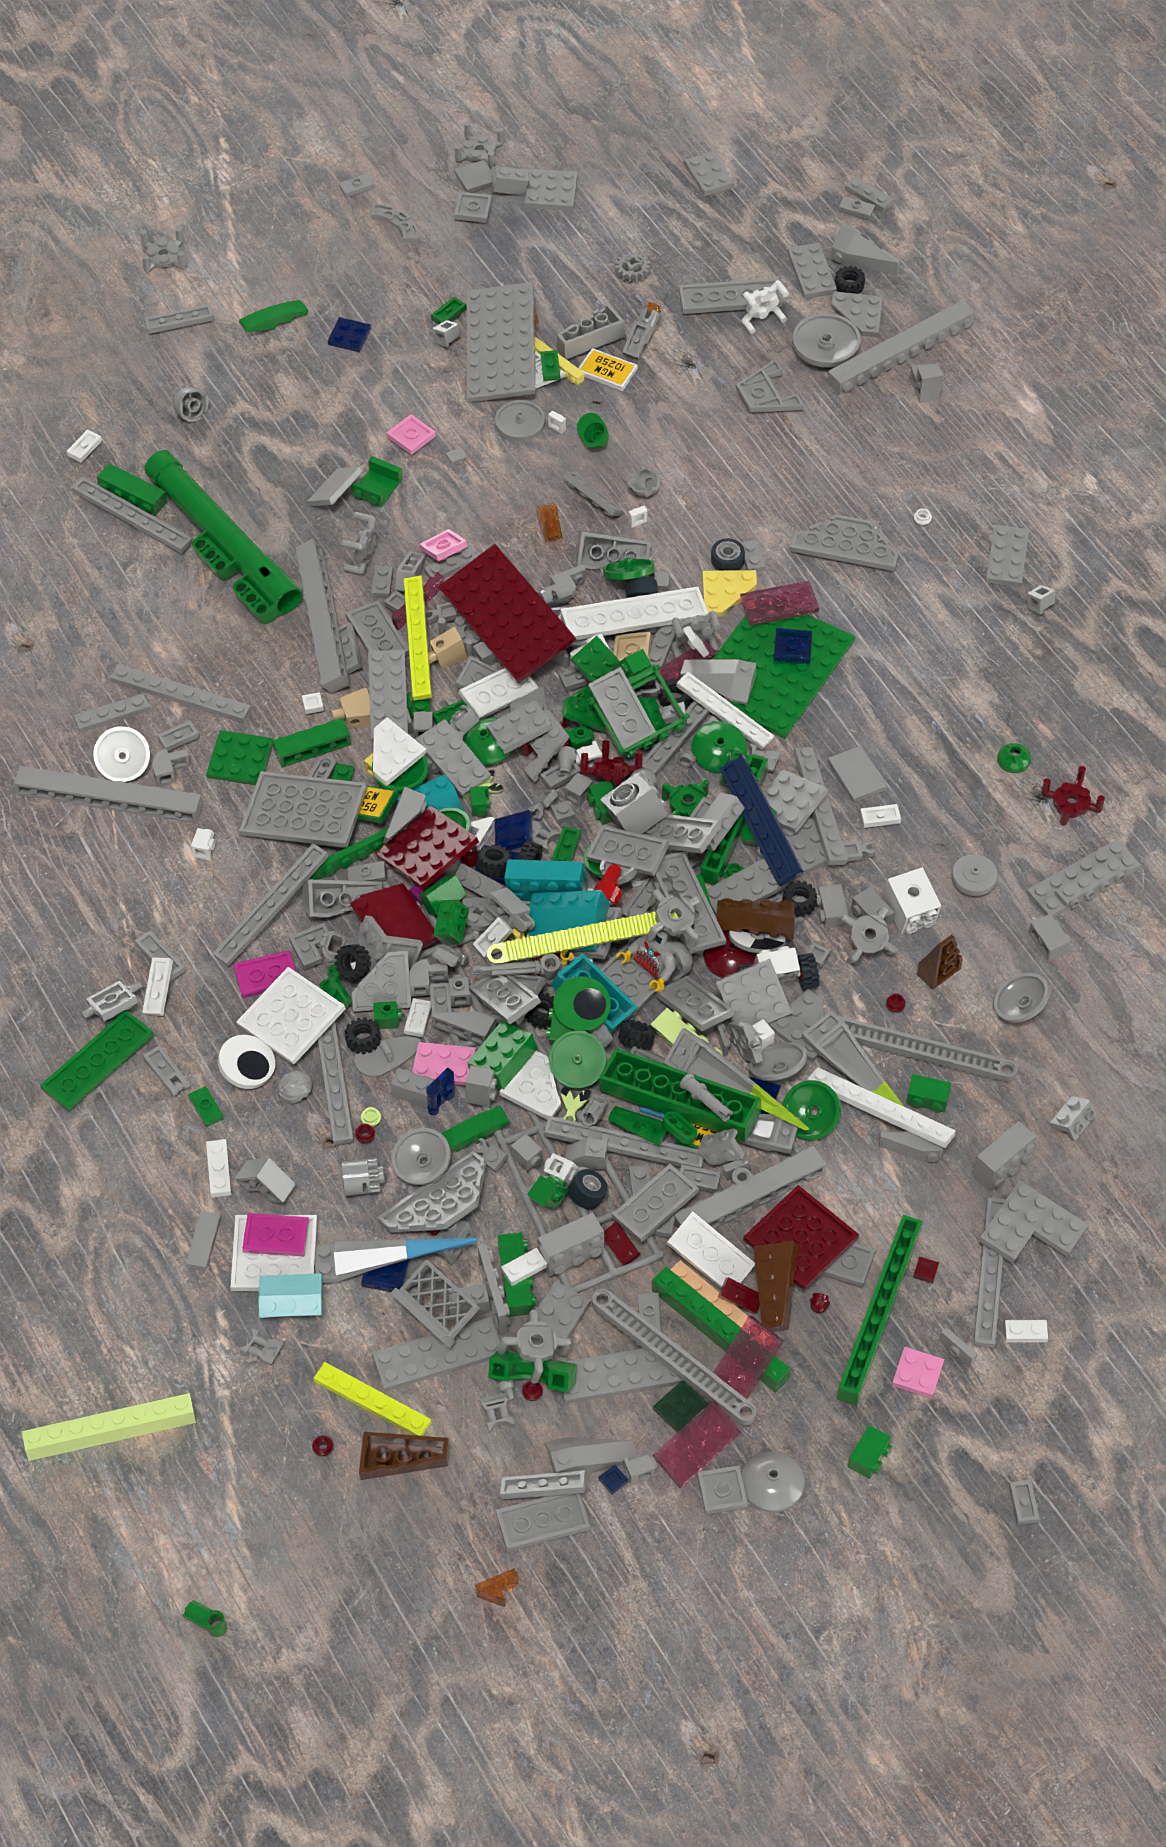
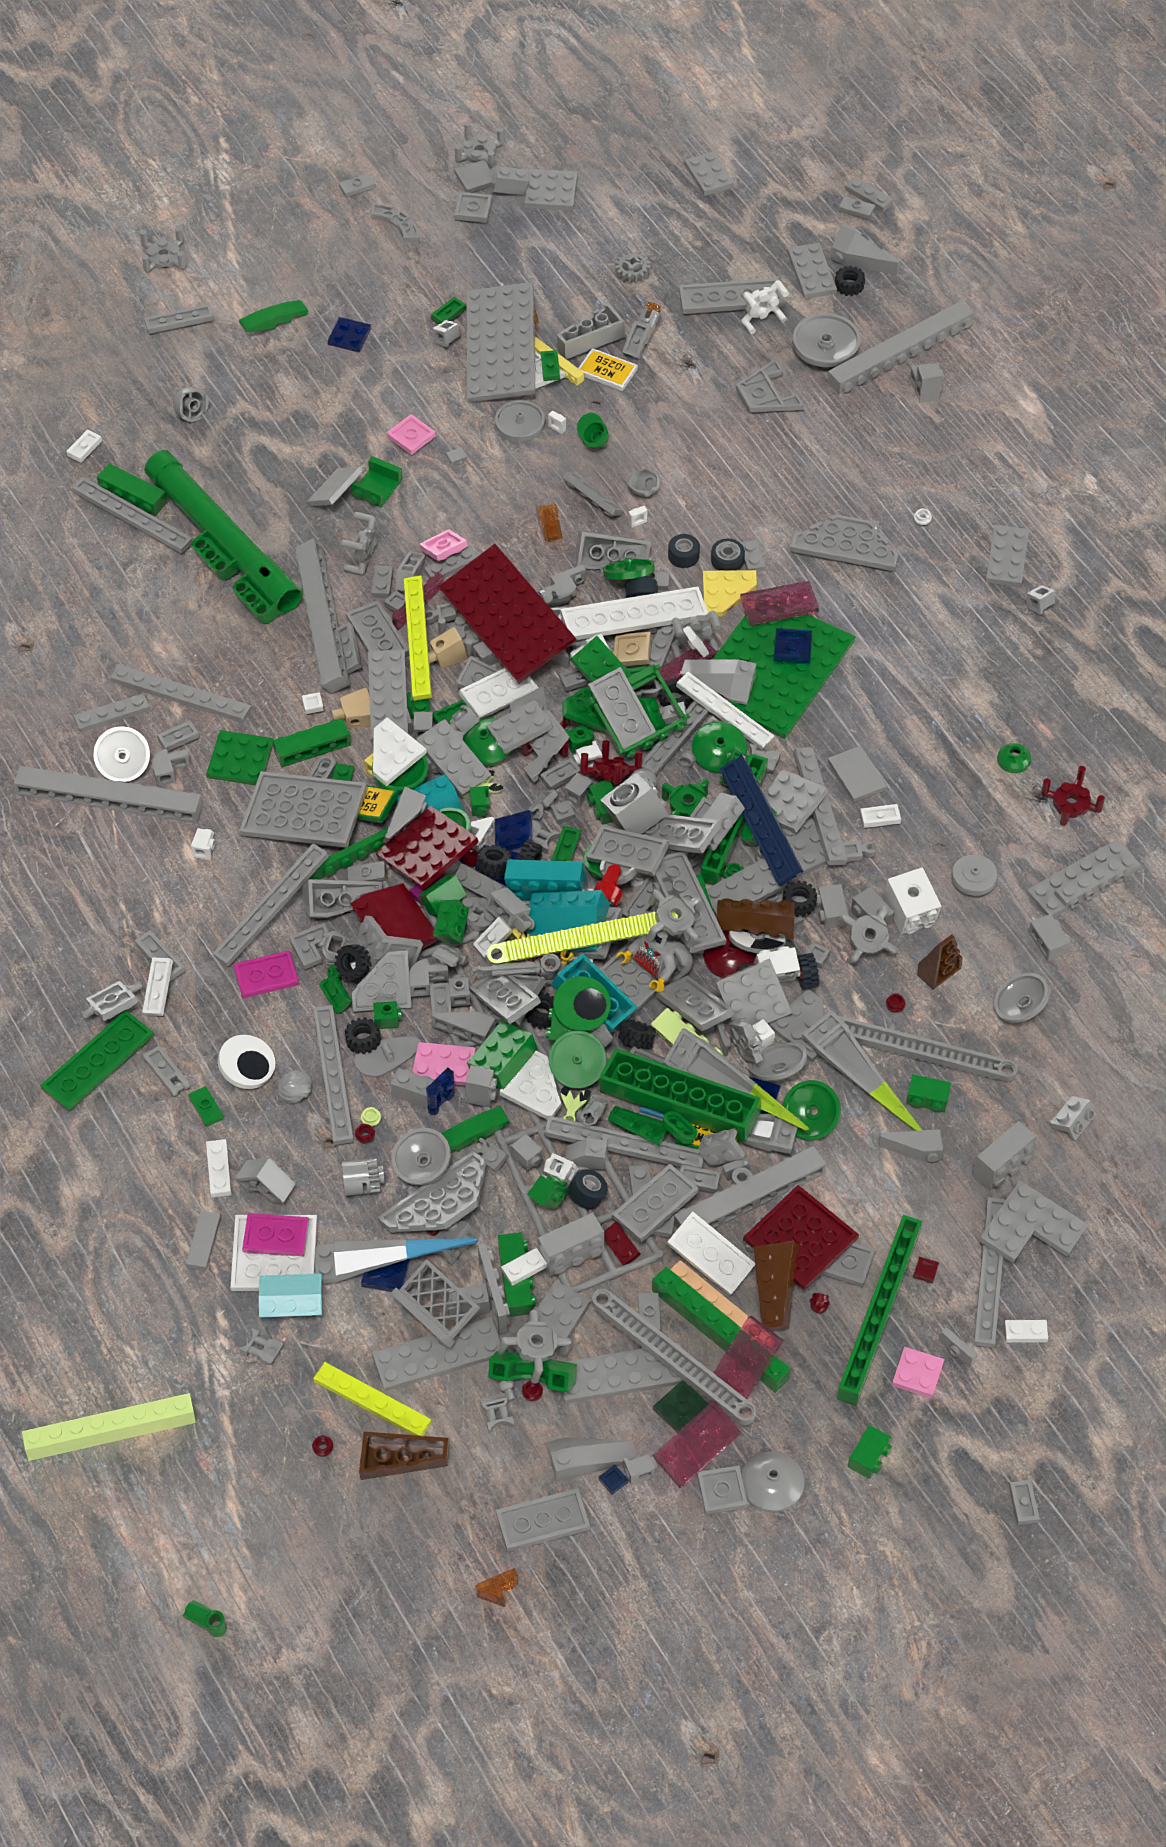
(291, 1015): white plate -> none
(418, 1017): white plate -> none
(543, 1485): light grey plate -> none
(566, 759): light grey cone -> none
(633, 663): green brick -> none
(683, 550): none -> black wheel
(700, 1092): light grey pin -> none
(740, 1295): dark red plate -> none
(861, 310): light grey plate -> none
(886, 1109): white plate -> none

